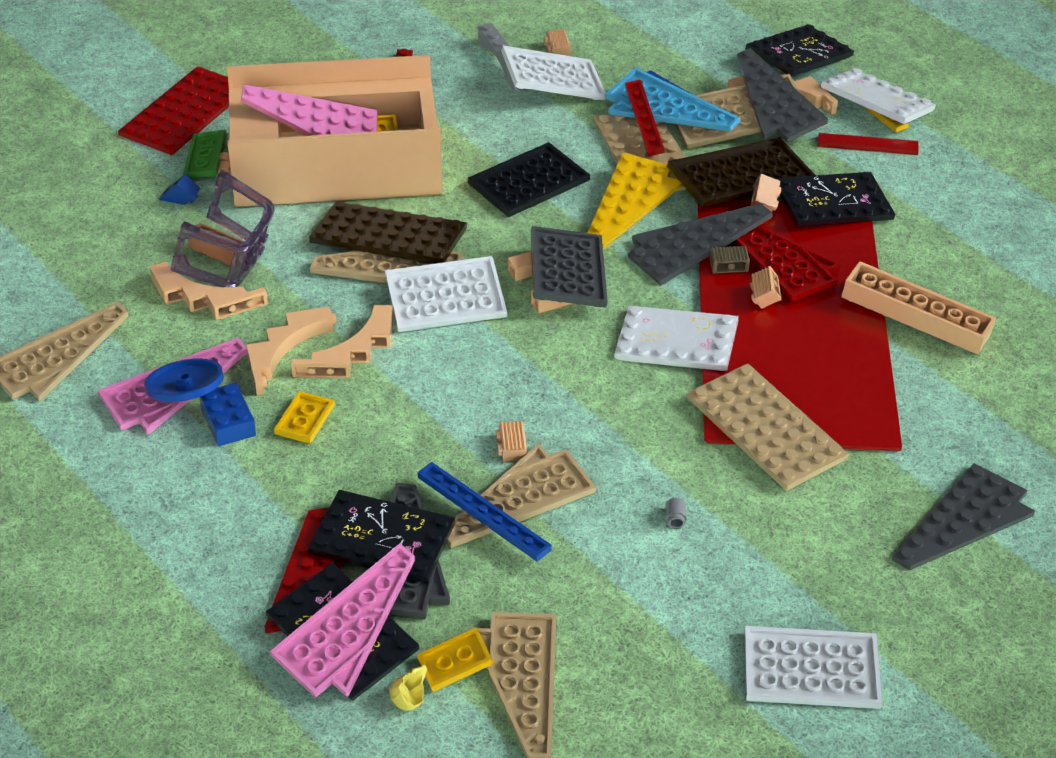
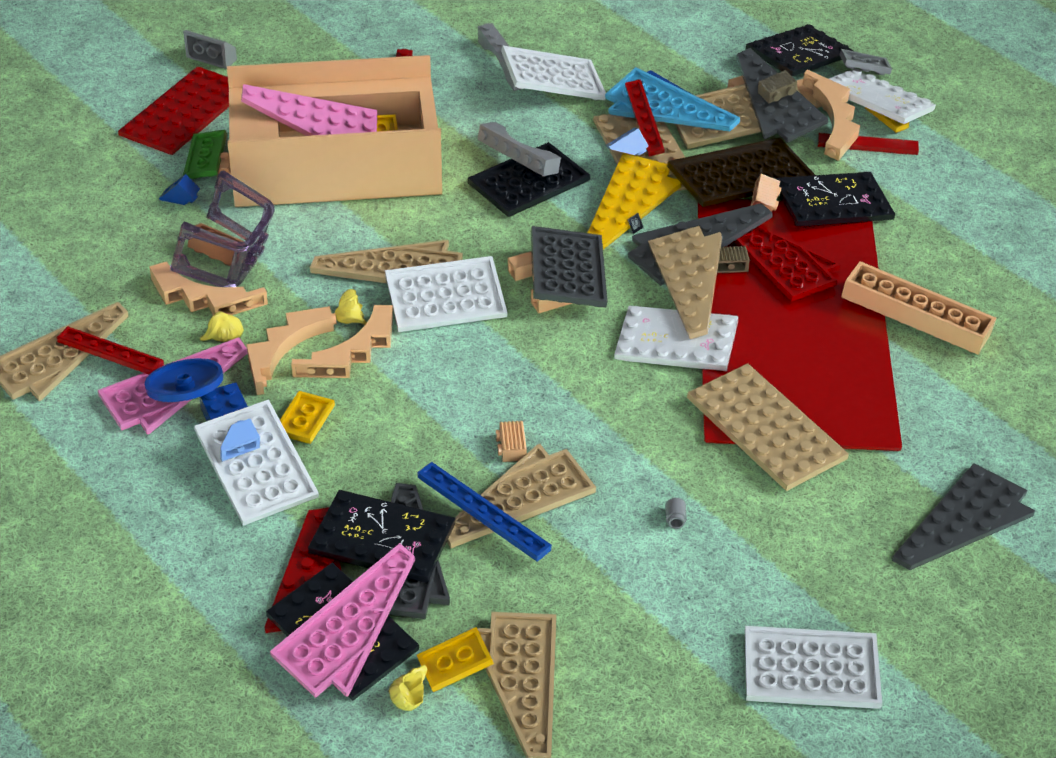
(109, 350): none -> red tile
(209, 50): none -> light grey slope
(223, 328): none -> light yellow hair
(239, 440): none -> light blue slope
(264, 478): none -> white plate
(349, 309): none -> light yellow hair
(388, 232): dark brown plate -> none
(538, 160): none -> light grey arch
(557, 42): light nougat brick -> none
(630, 142): none -> light blue slope
(635, 223): none -> black sticker
(690, 272): none -> tan wing
(765, 287): light nougat brick -> none
(777, 86): none -> dark tan brick
(834, 100): none -> light nougat arch
(865, 62): none -> light grey plate

